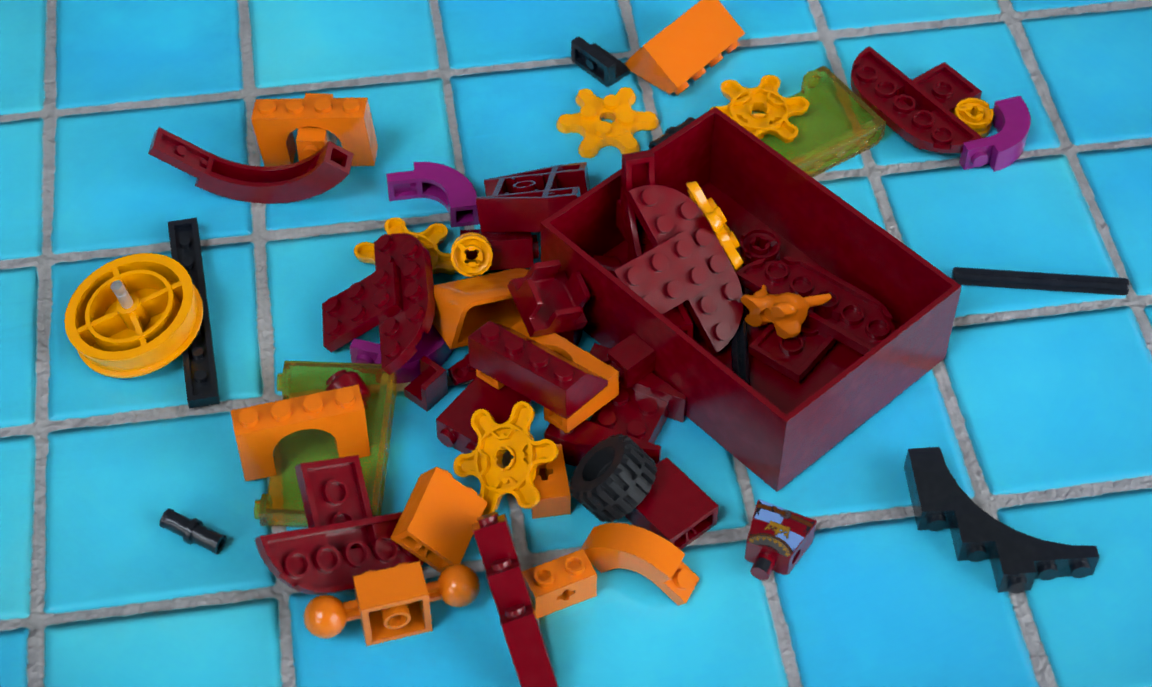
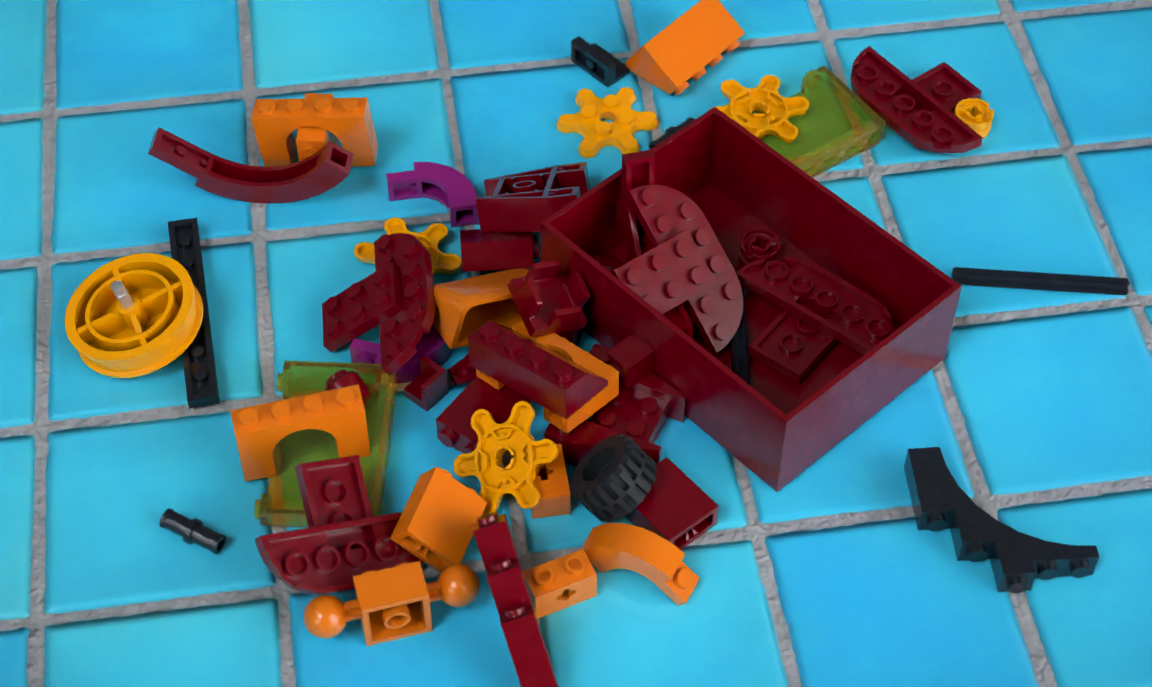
(471, 241): light orange wheel -> none
(718, 224): light orange plate -> none
(777, 539): torso -> none
(783, 310): orange animal -> none
(1004, 148): magenta arch -> none

